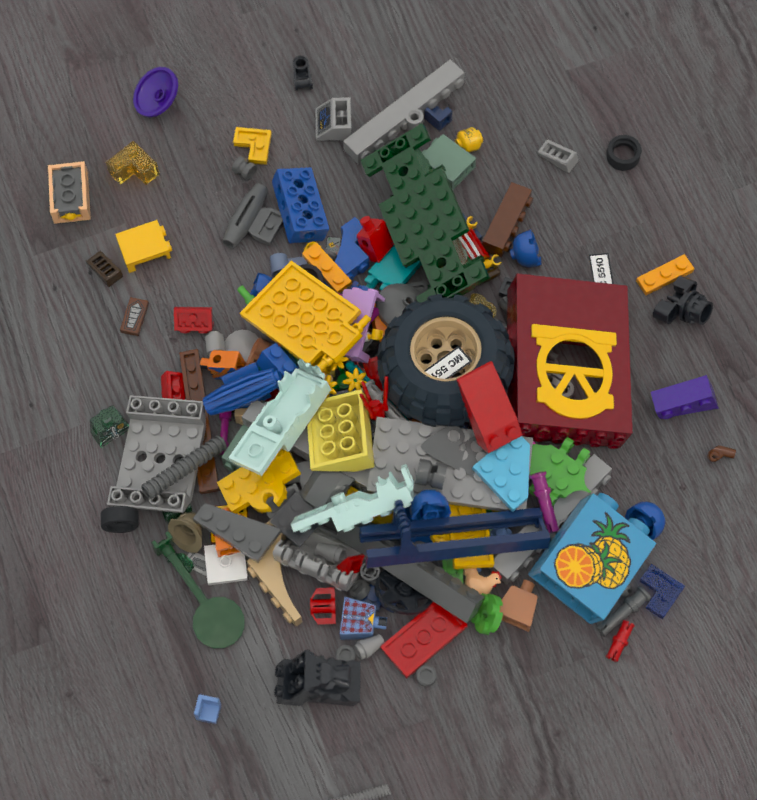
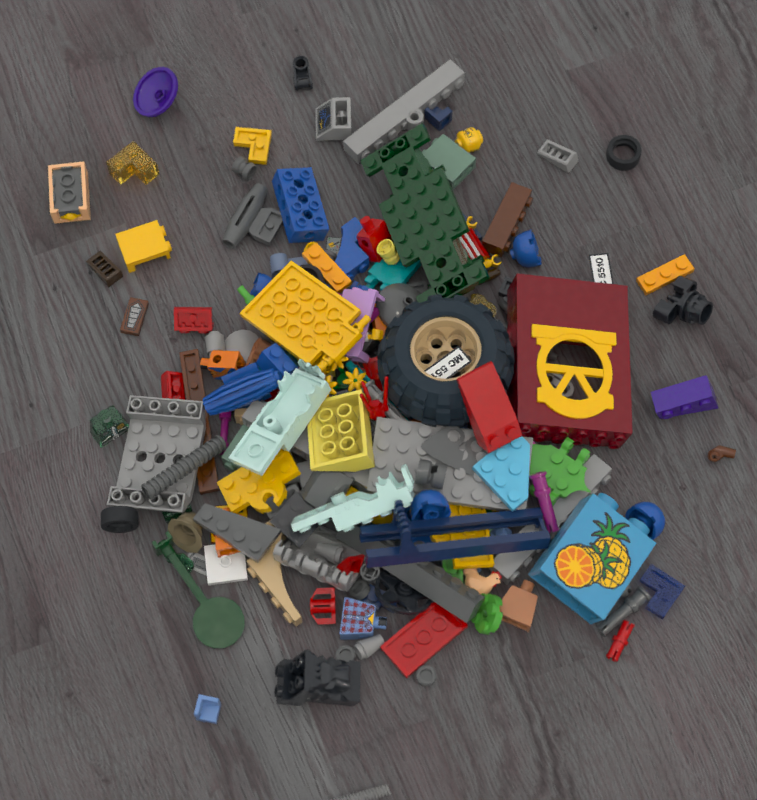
(388, 251): none -> light yellow wheel

